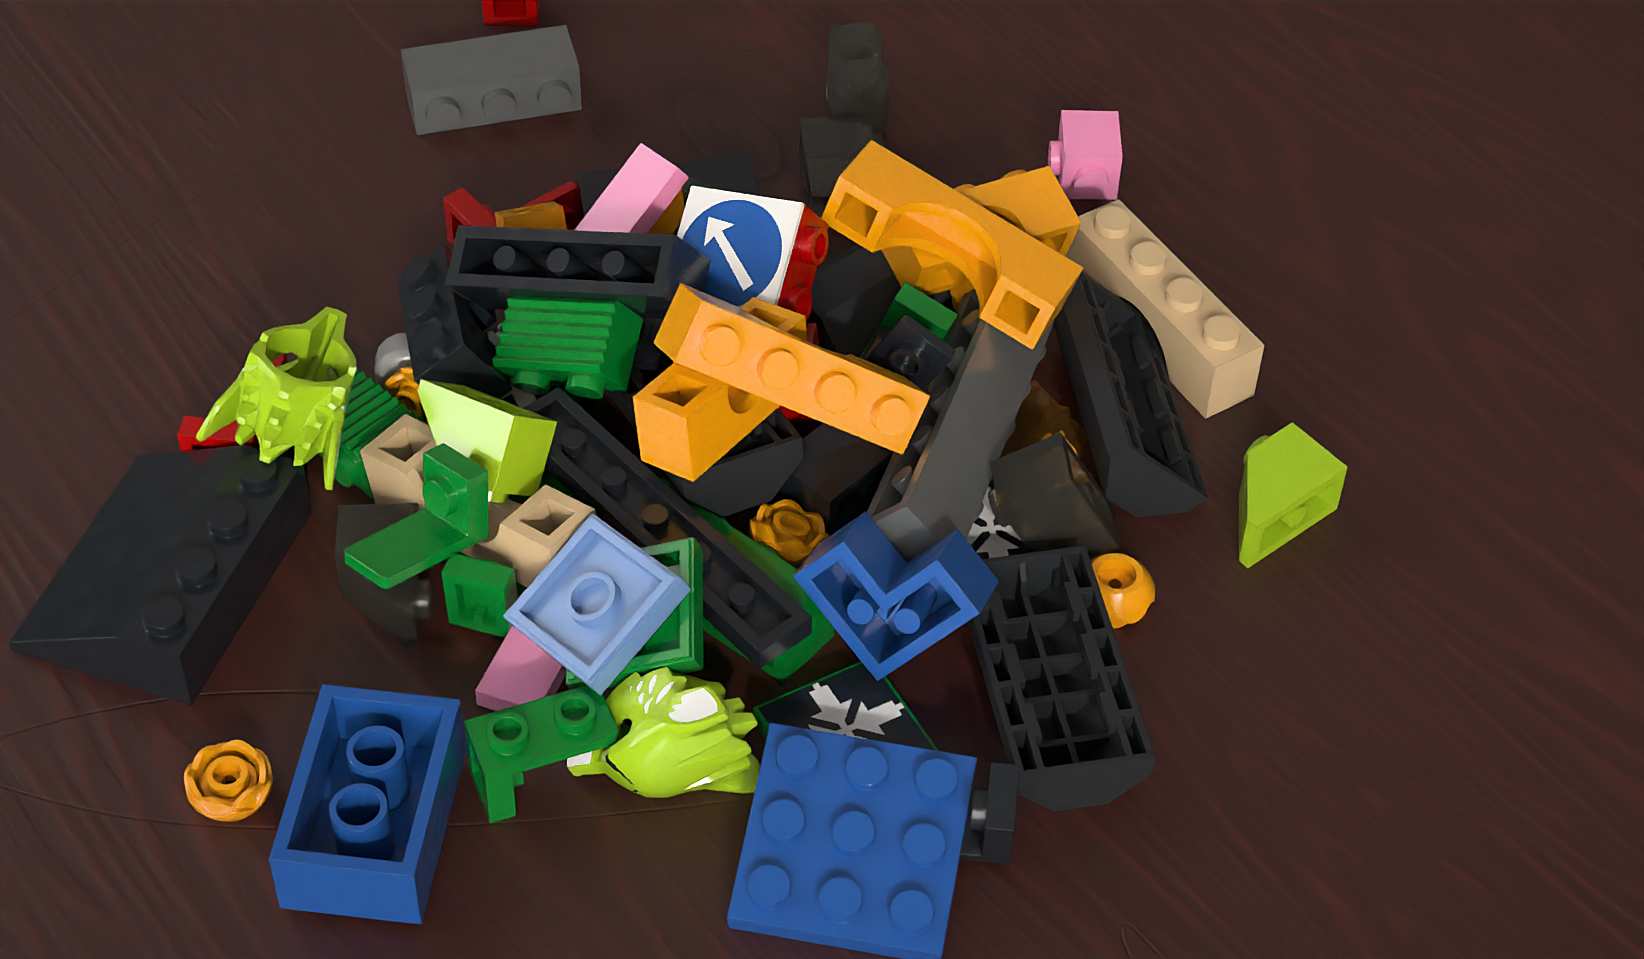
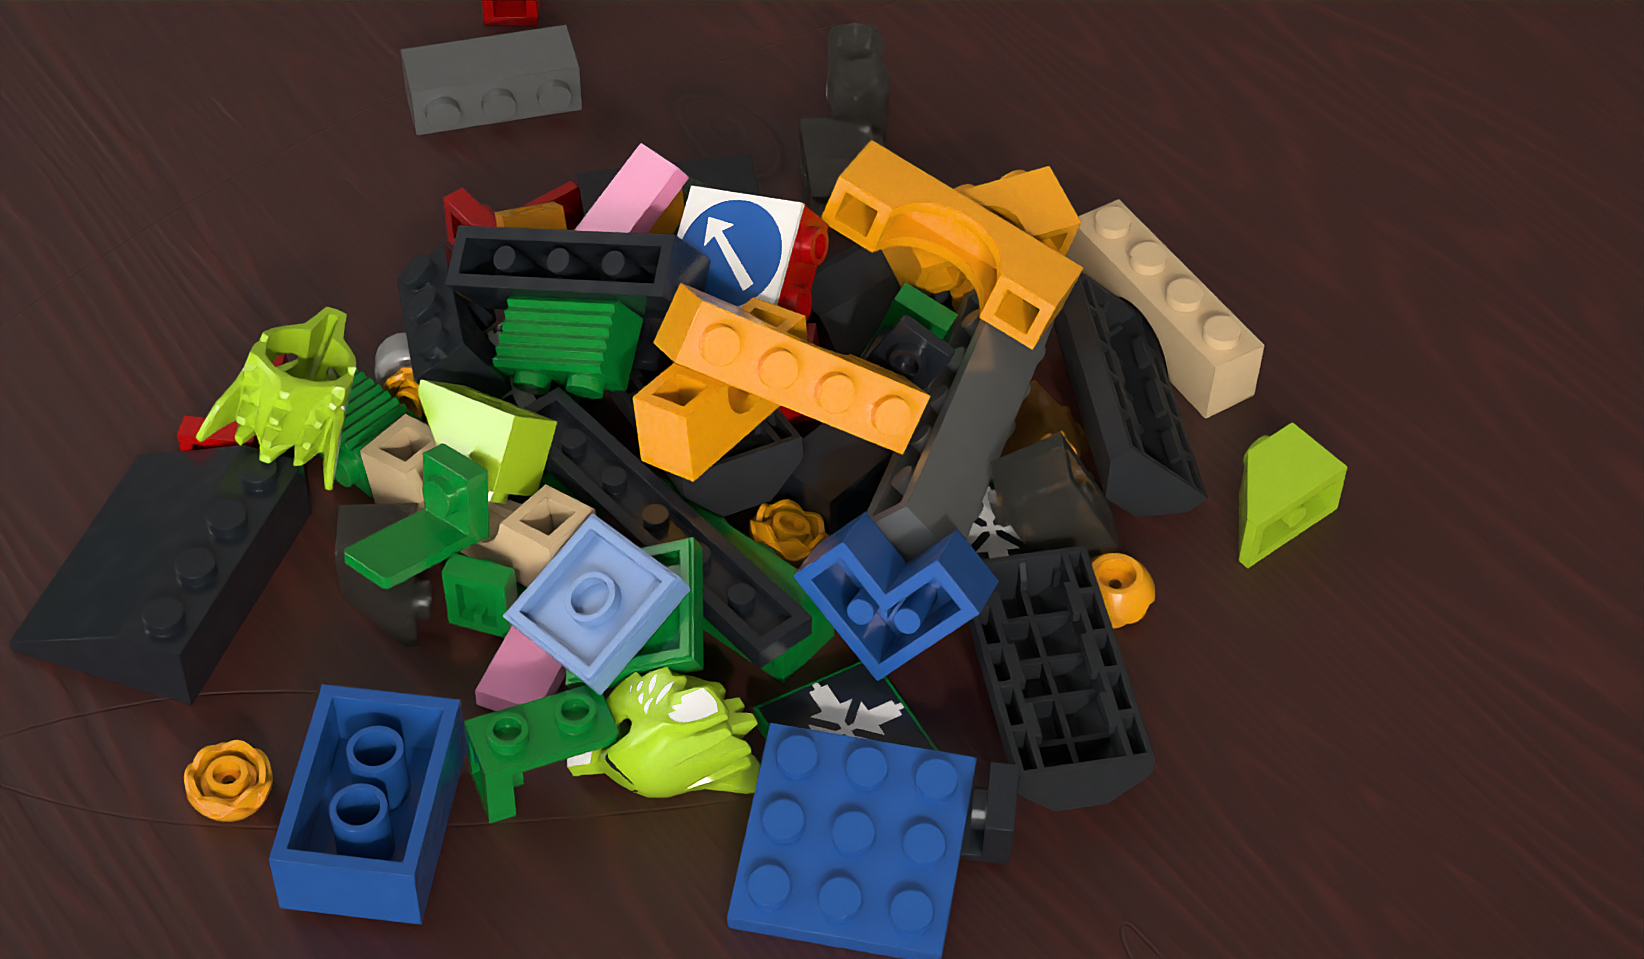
(1087, 154): bright pink brick -> none

